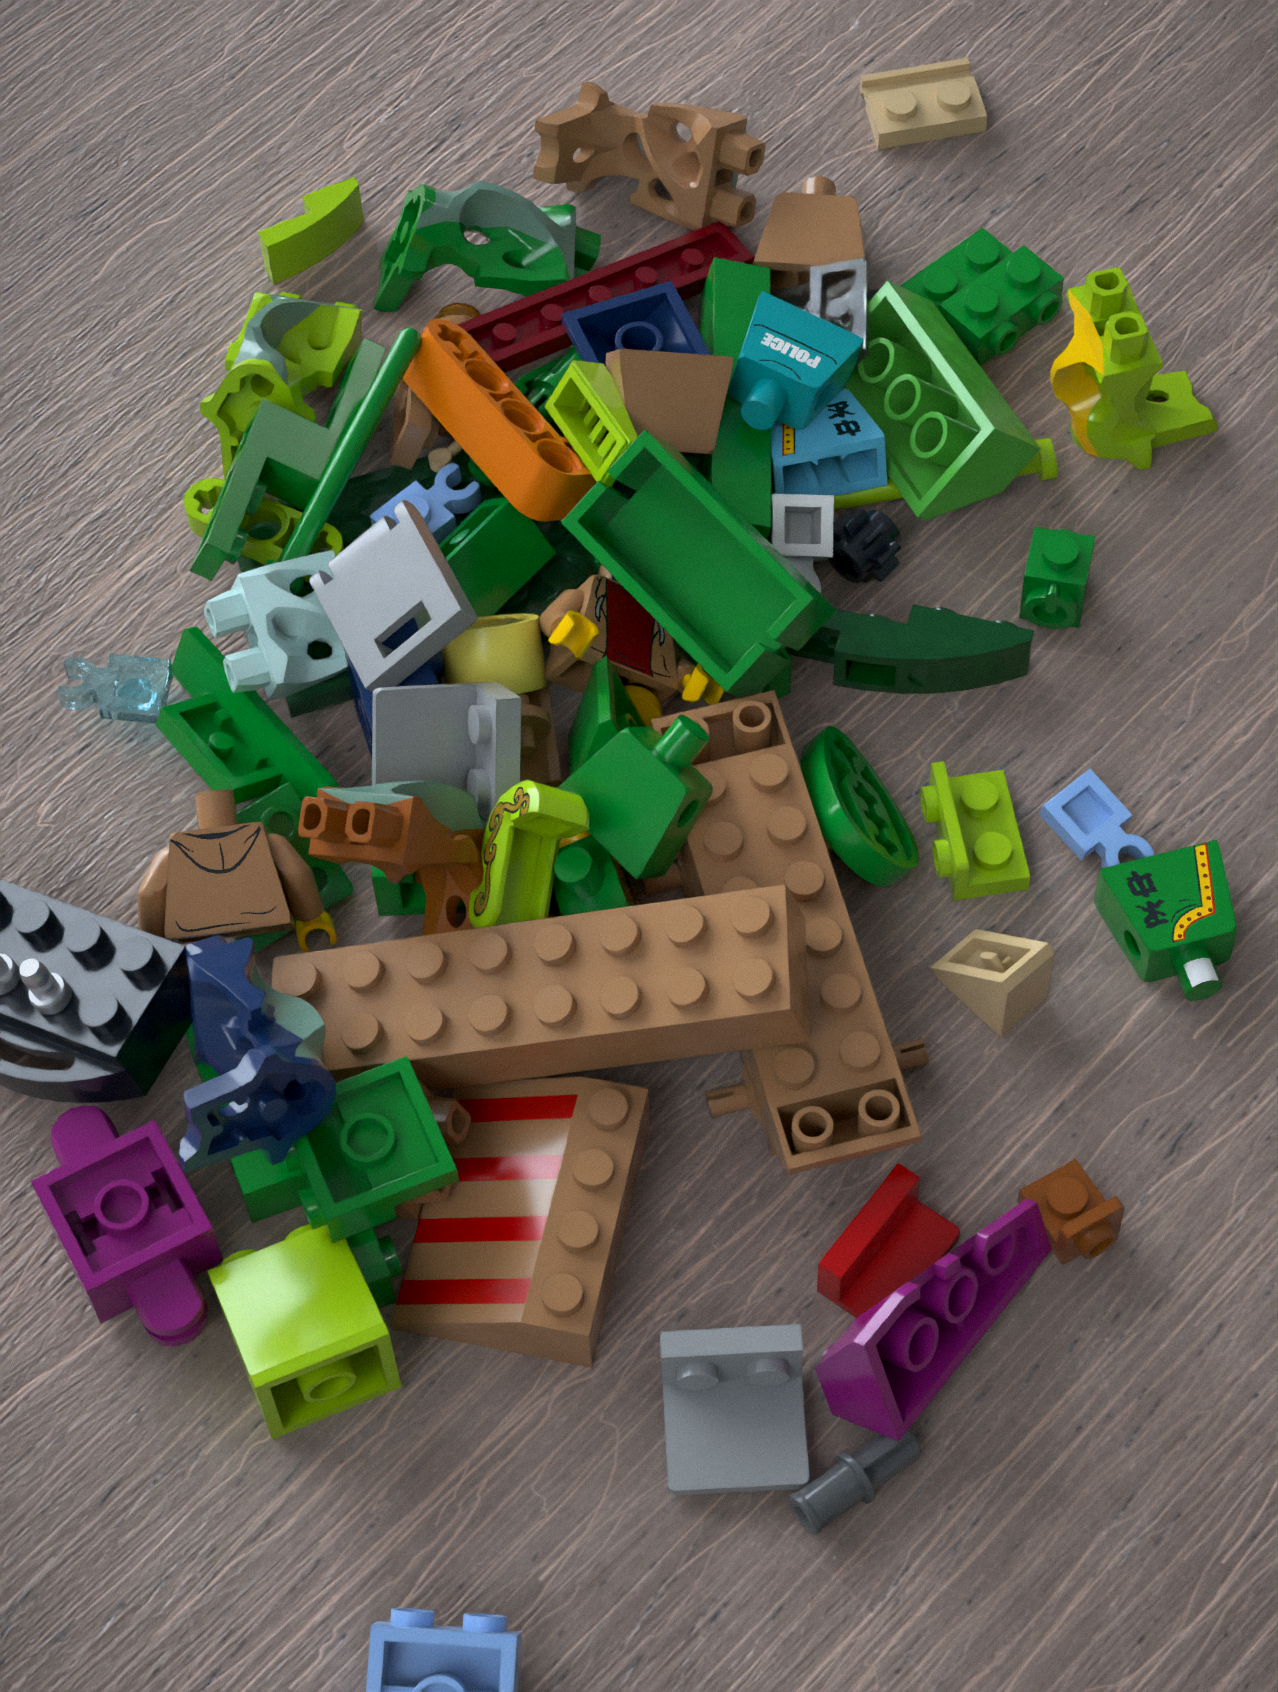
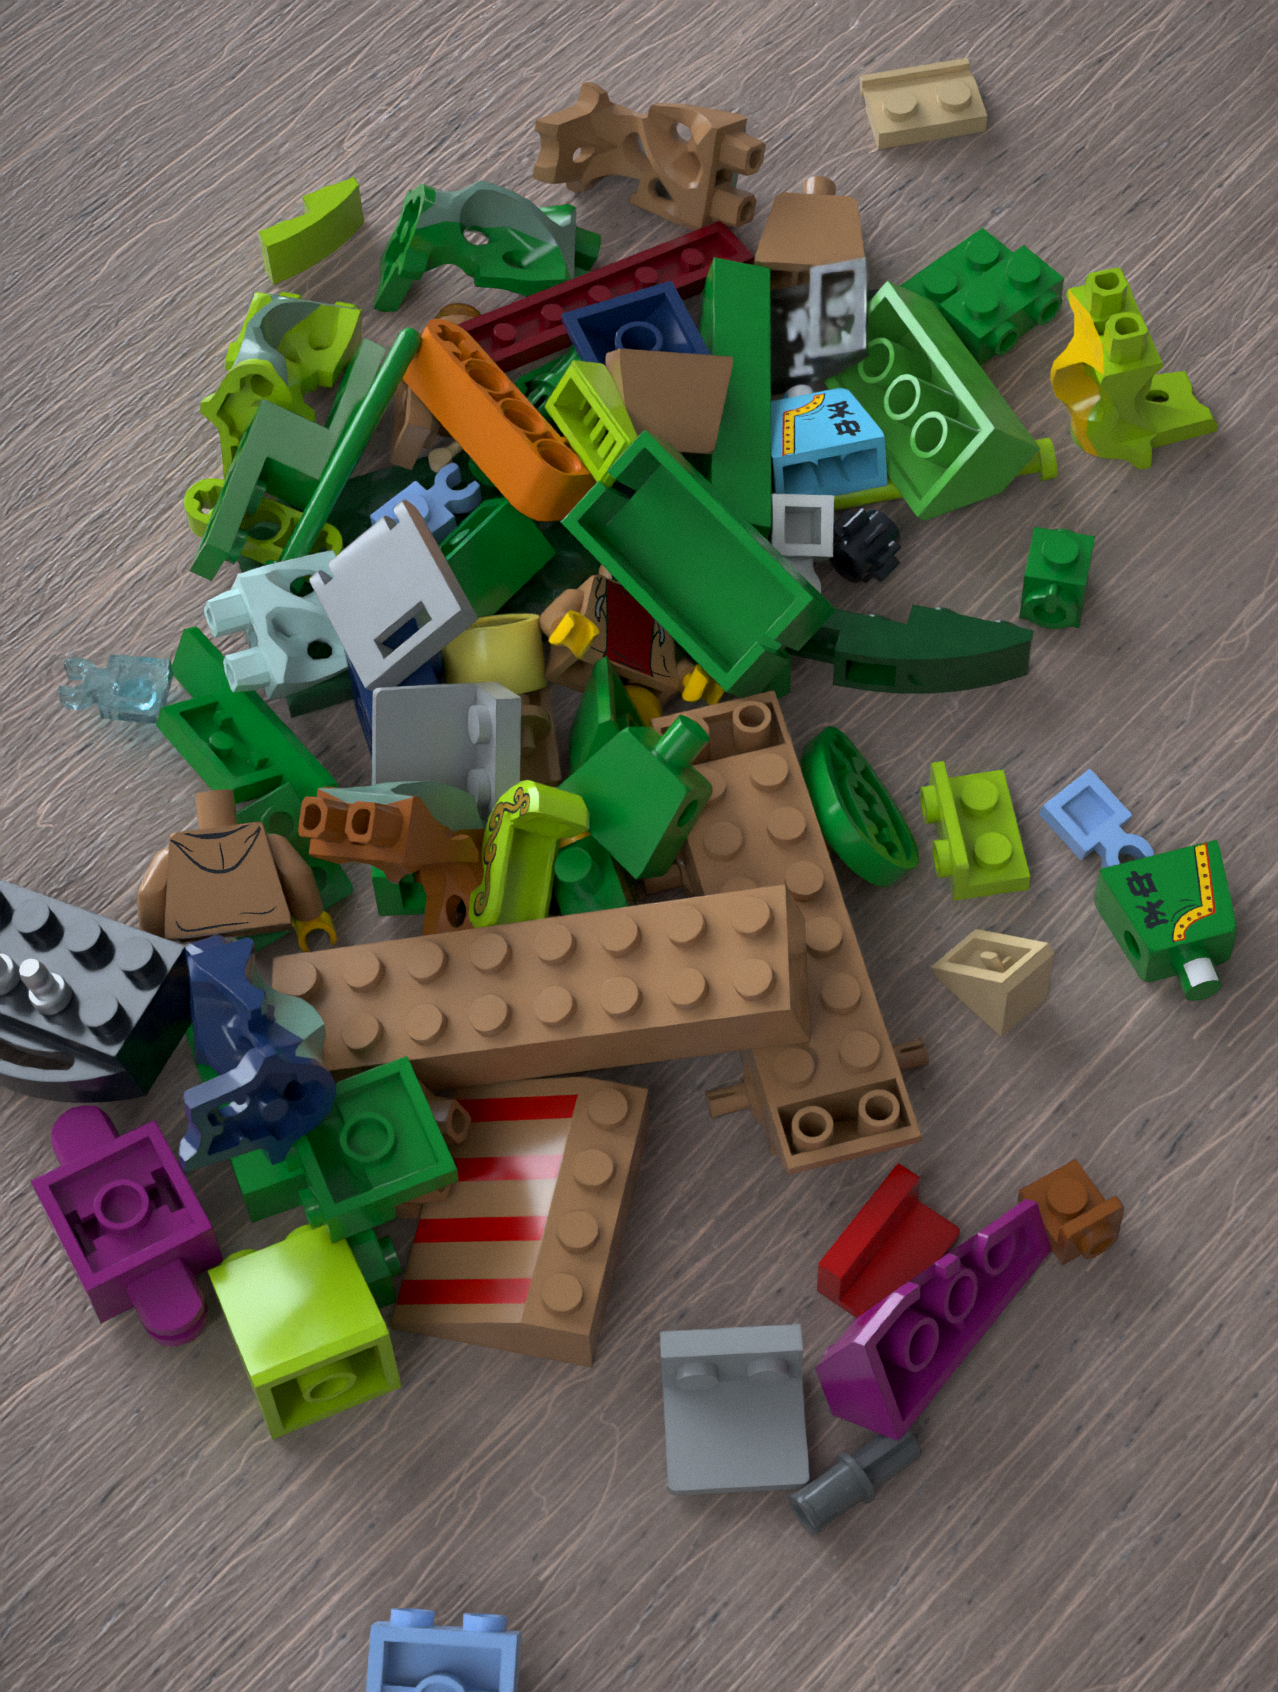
(790, 365): teal torso -> none

